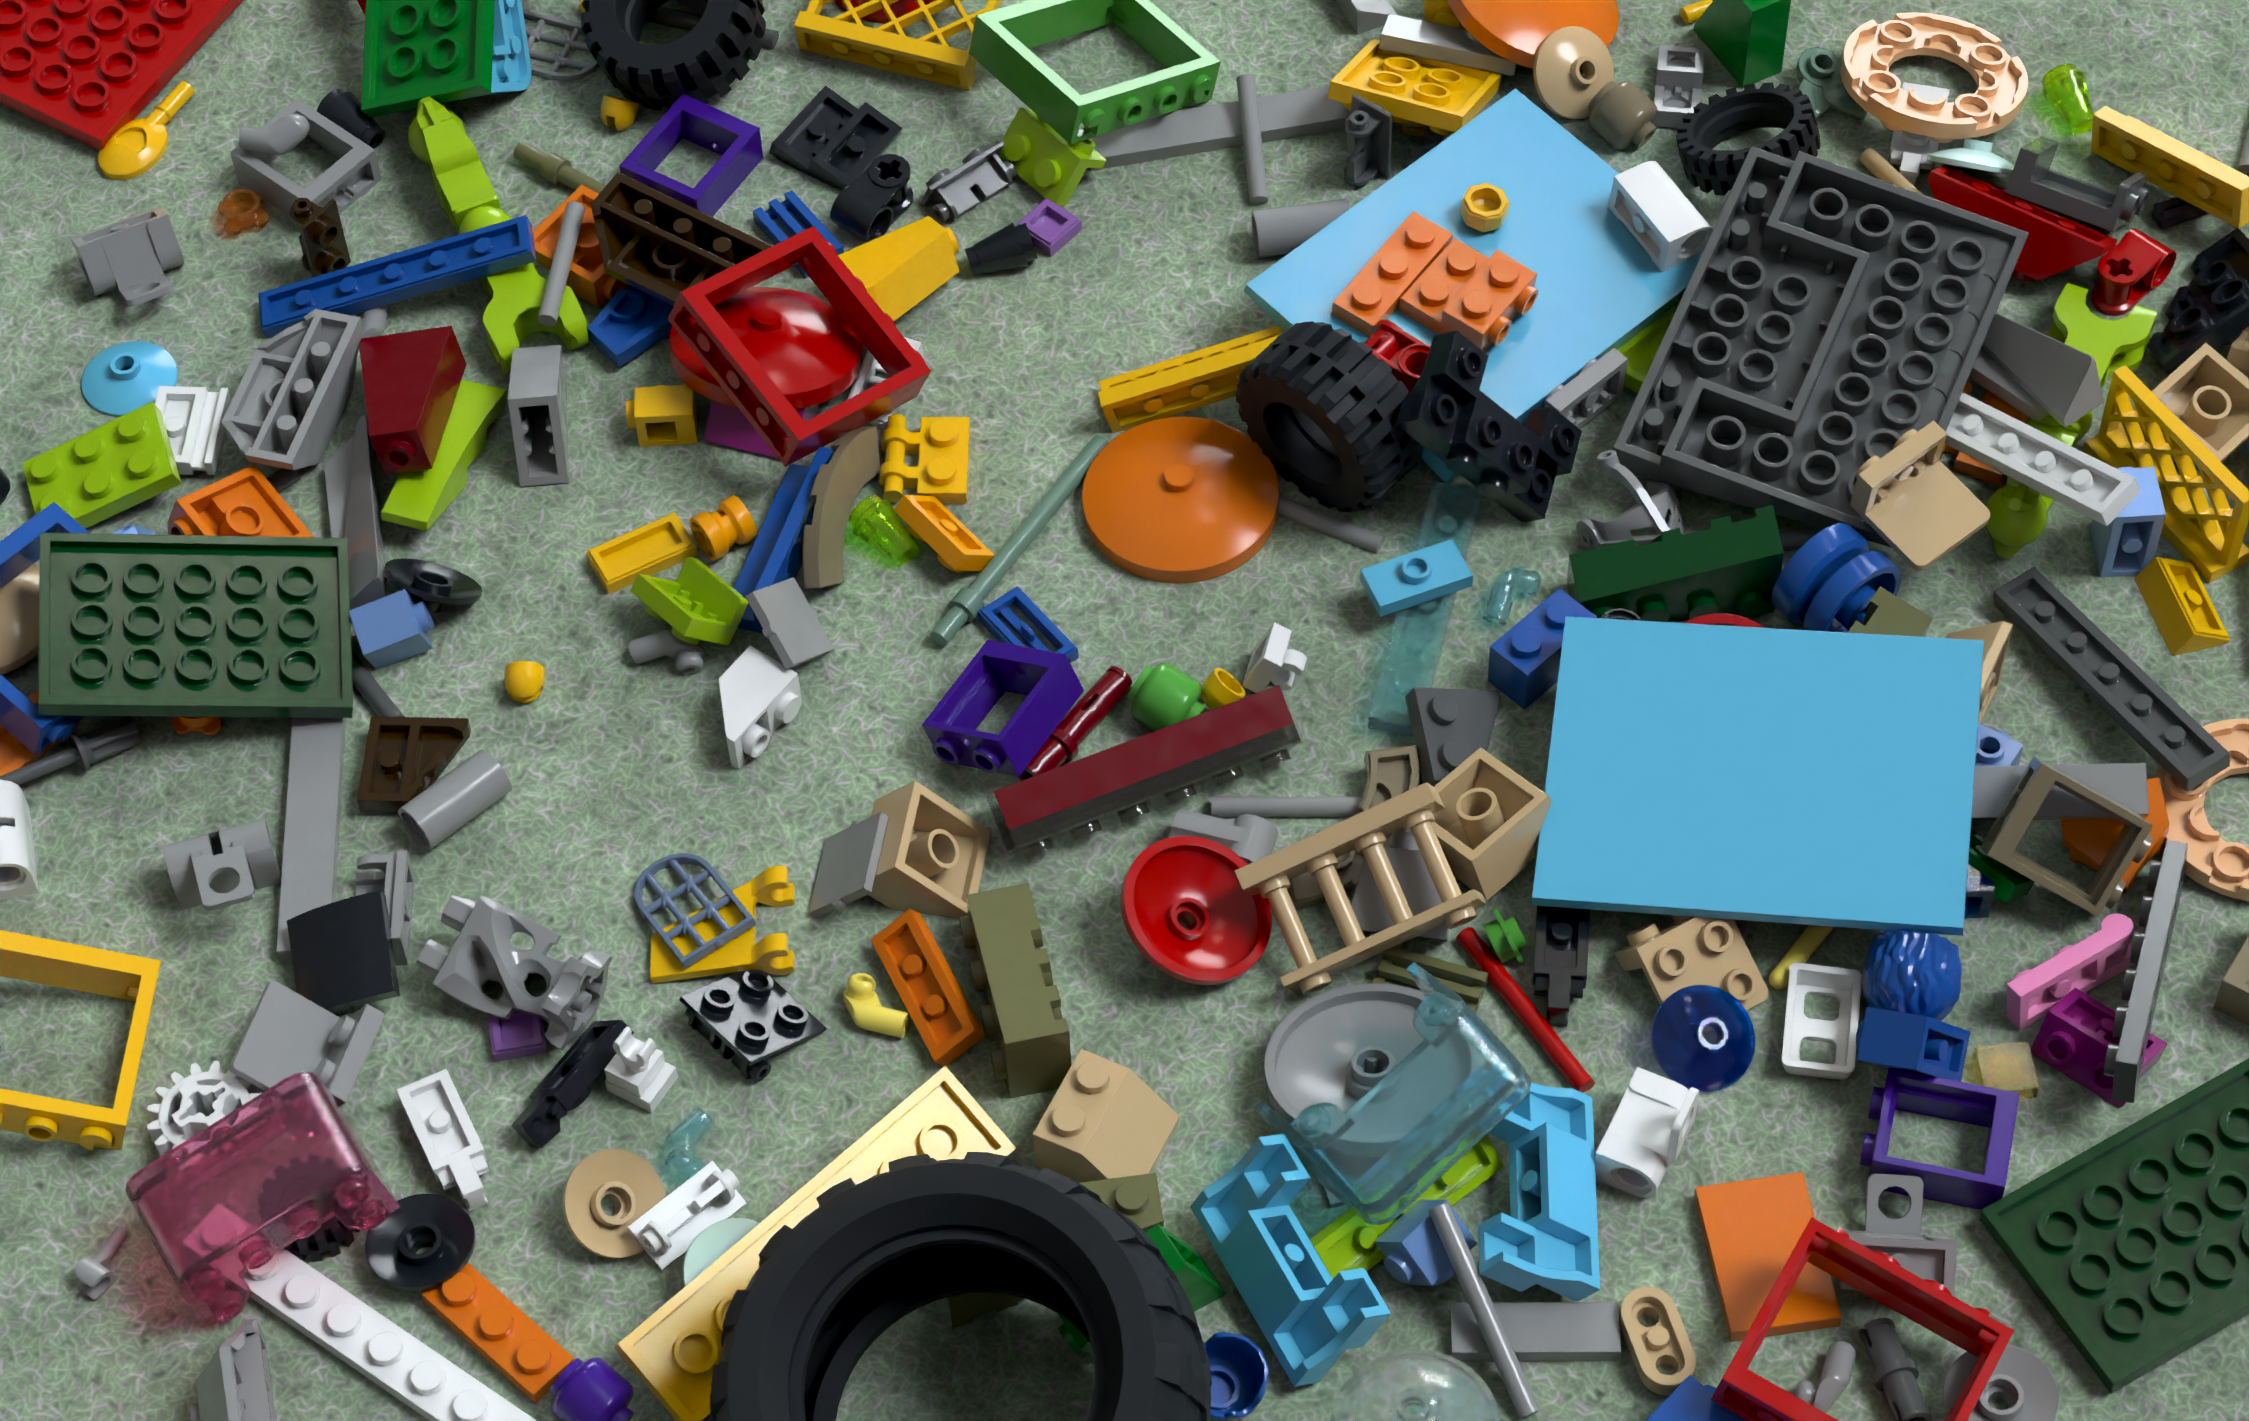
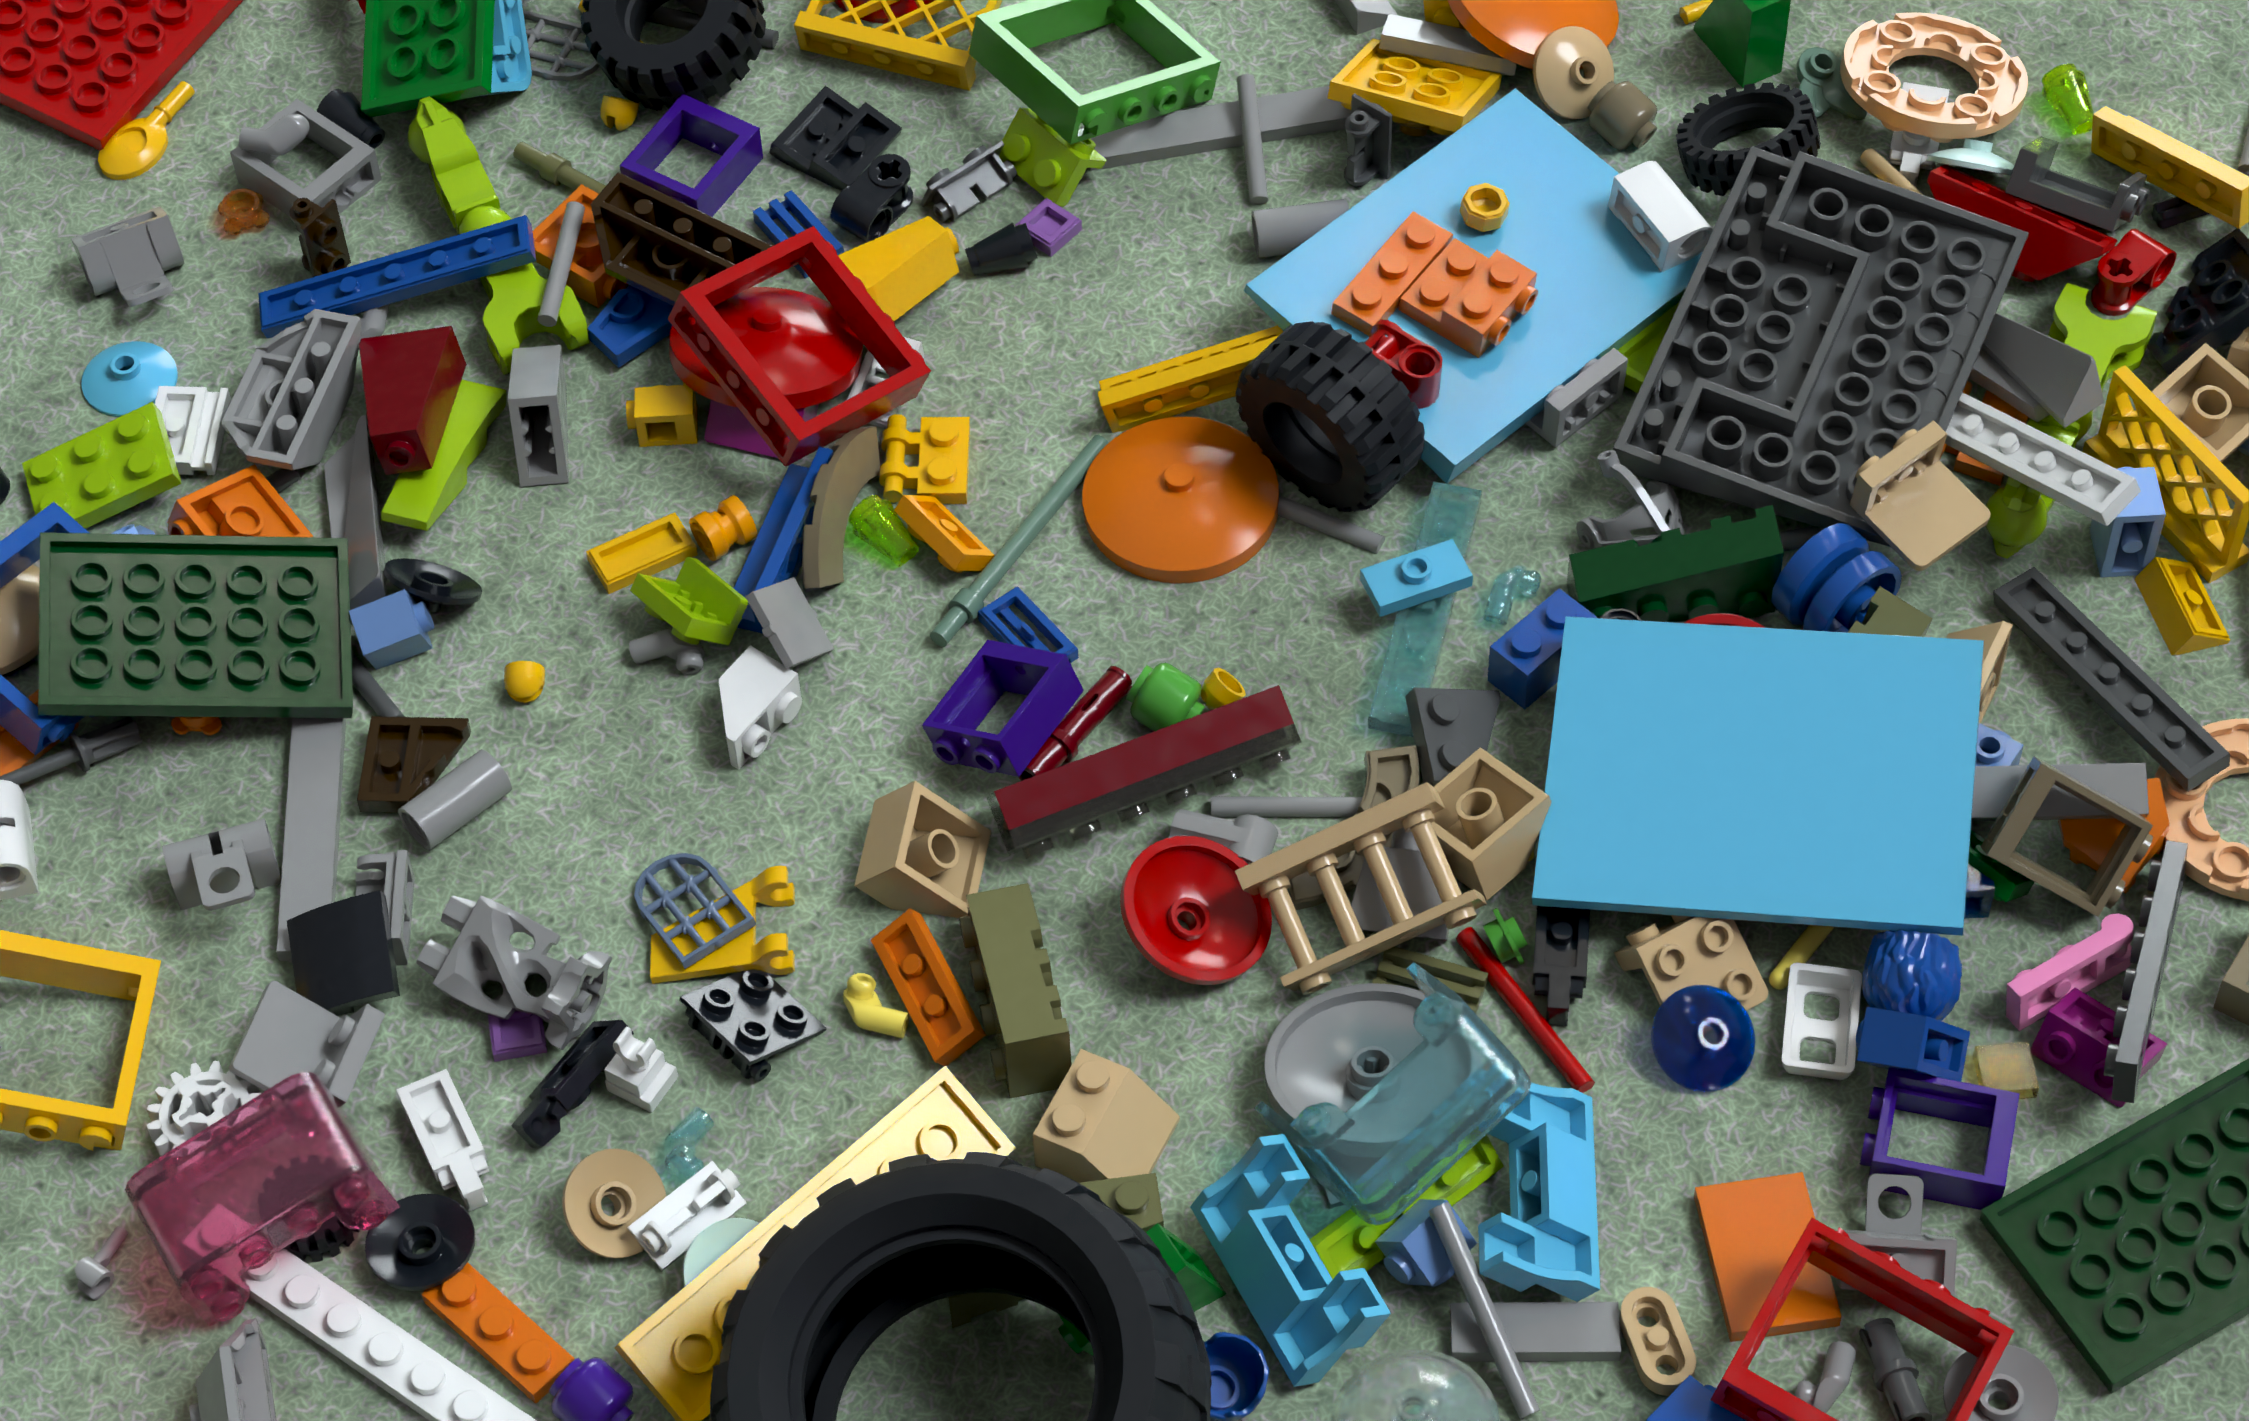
(848, 865): light grey piece -> none
(1273, 661): white tile -> none
(1481, 439): black bracket -> none
(1645, 1133): white piece -> none
(1677, 83): light grey slope -> none

